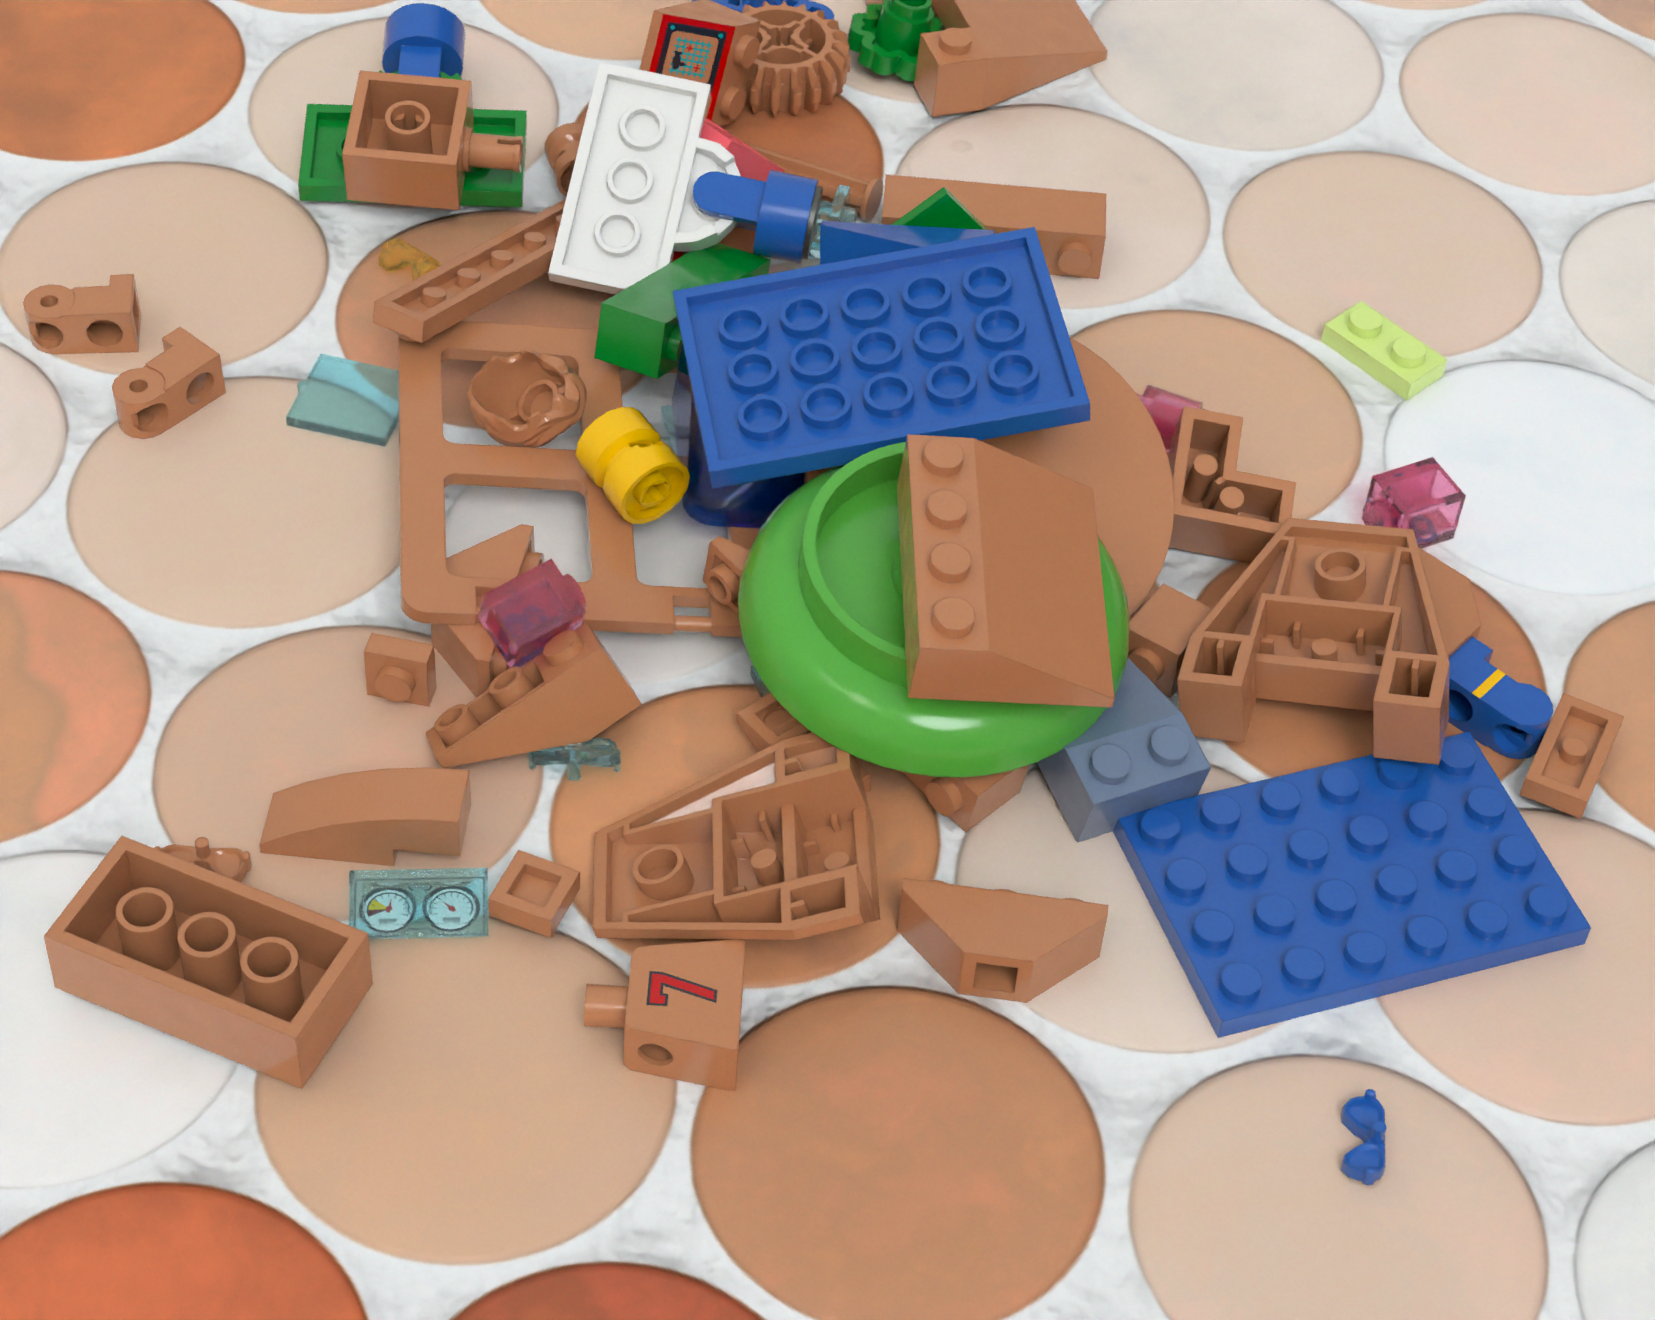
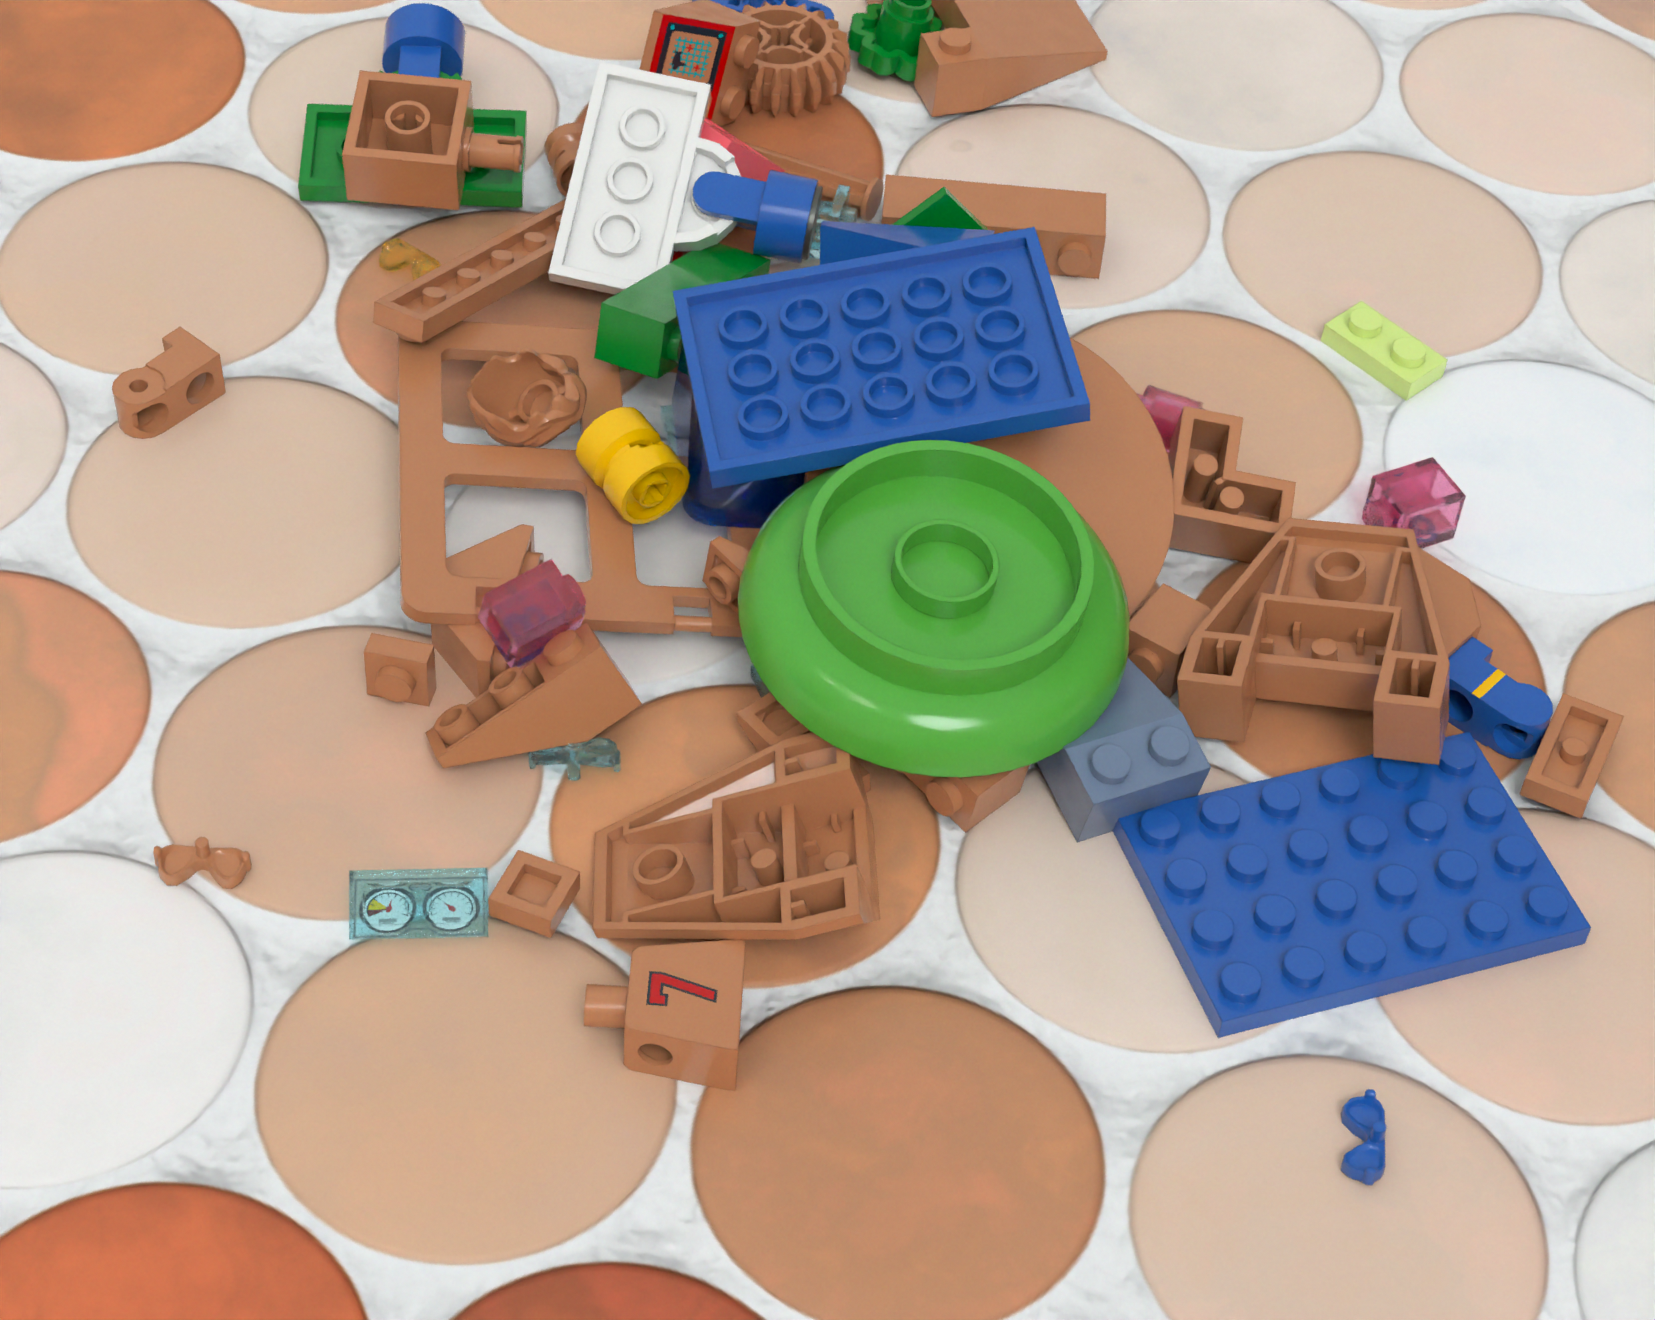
(85, 317): nougat leg -> none
(210, 960): nougat brick -> none
(347, 400): clear light blue piece -> none
(370, 815): nougat slope -> none
(999, 578): nougat slope -> none
(999, 939): nougat slope -> none

